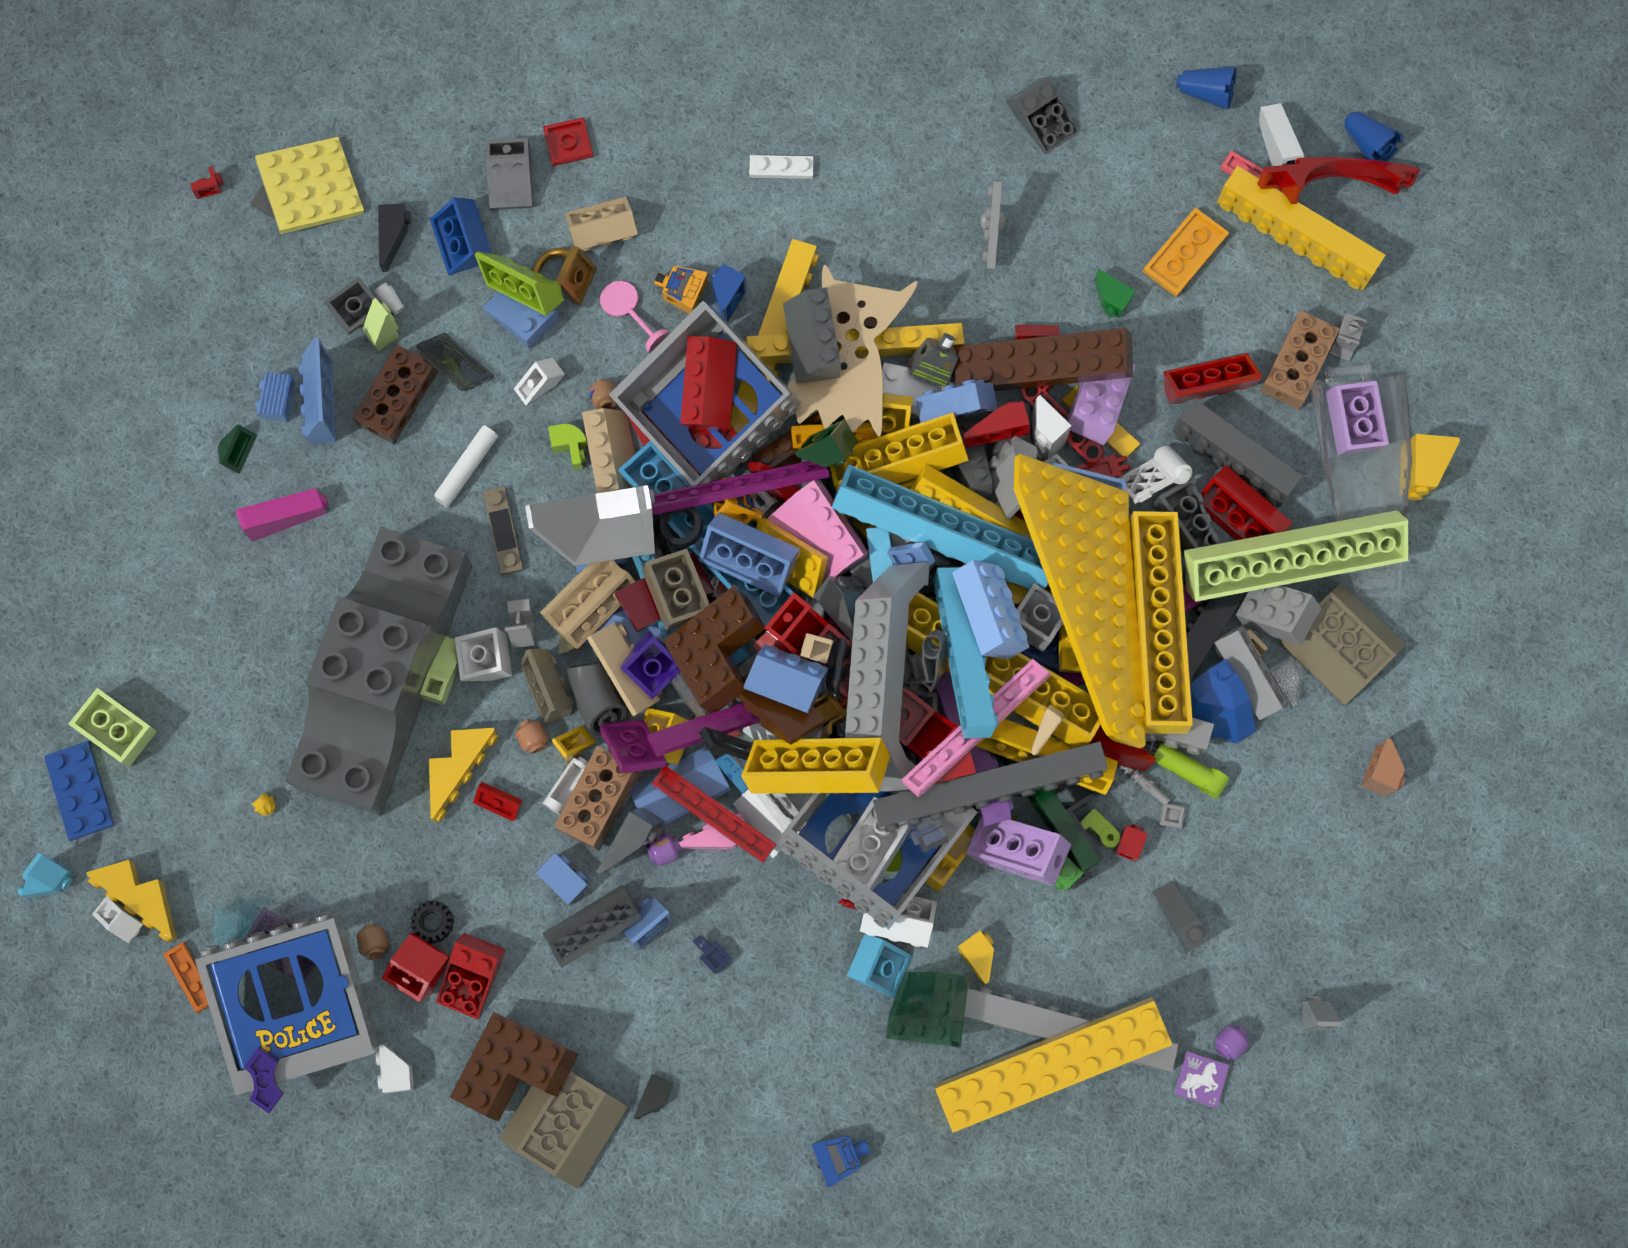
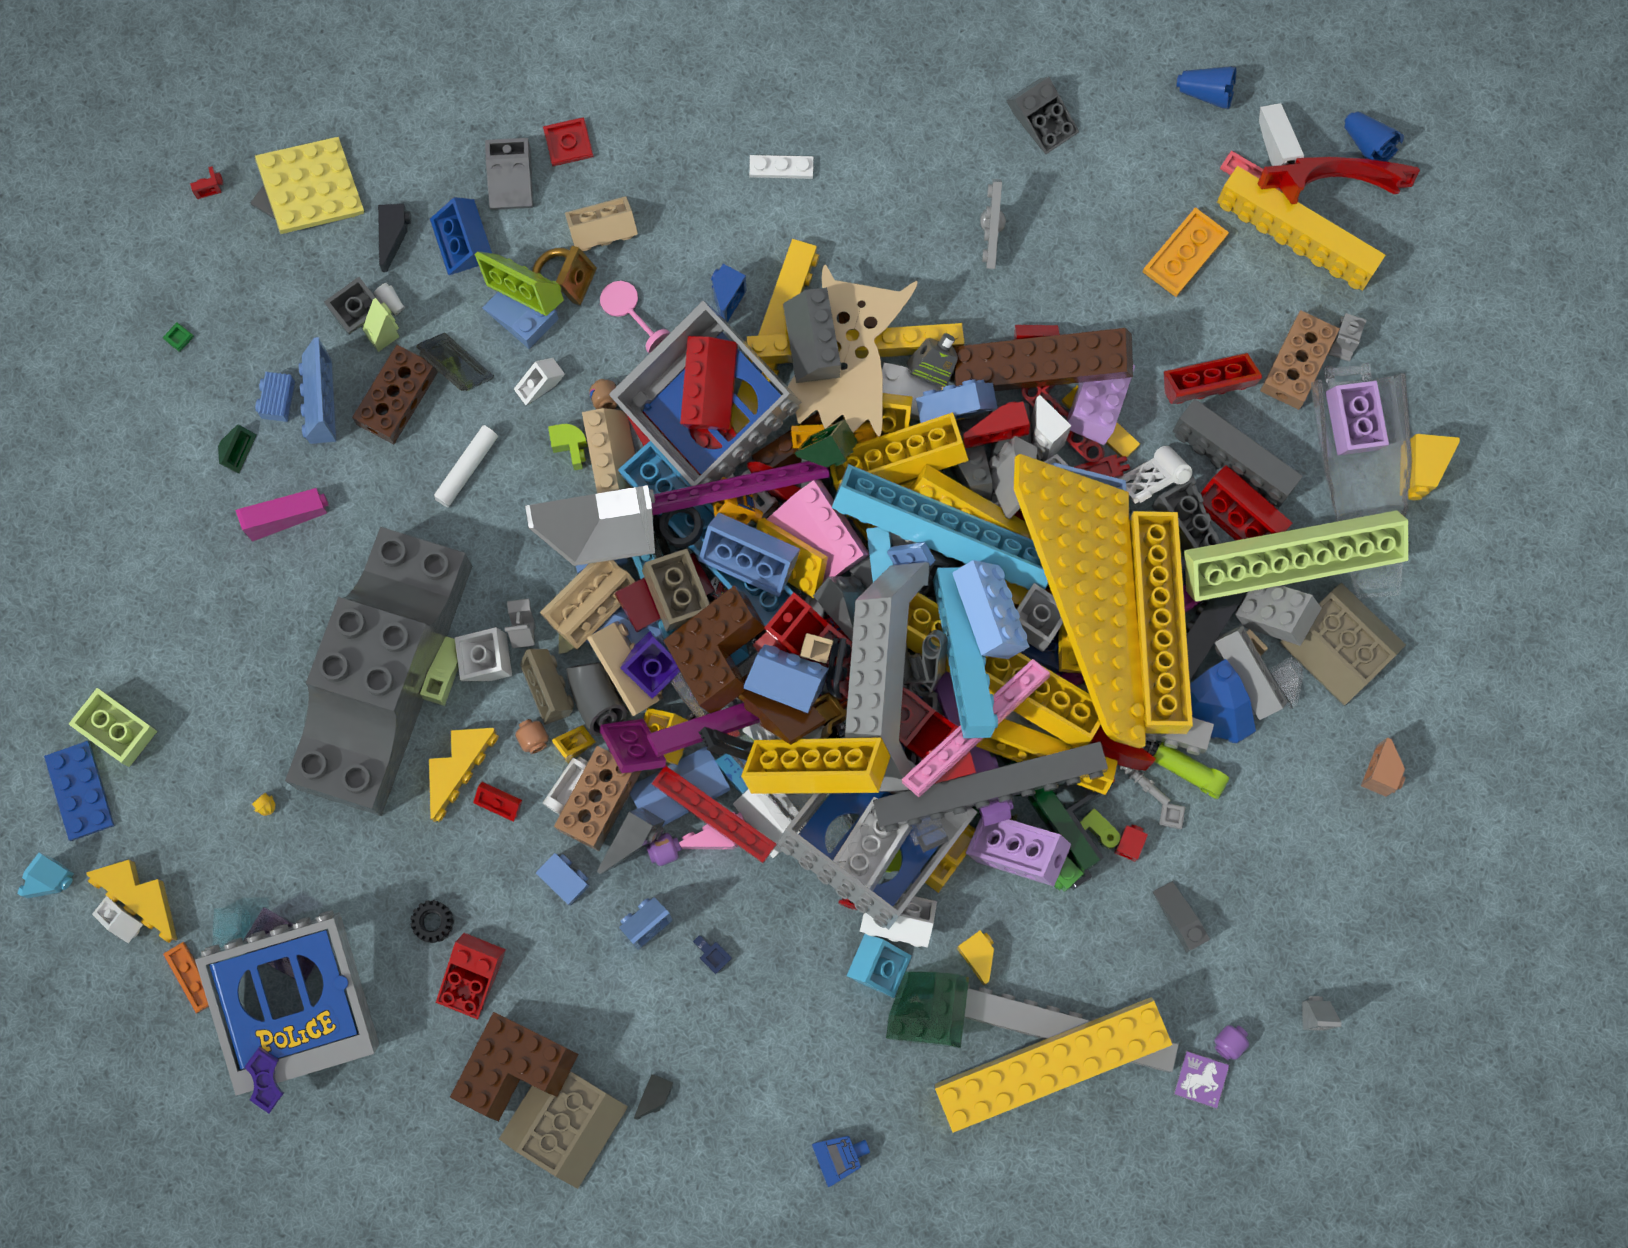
(178, 337): none -> green tile
(372, 941): medium nougat head -> none
(395, 1071): white slope -> none
(416, 968): red slope -> none
(503, 531): plate -> none
(592, 917): dark grey fence -> none
(683, 287): light orange torso -> none
(1049, 723): tan slope -> none
(1113, 294): green slope -> none

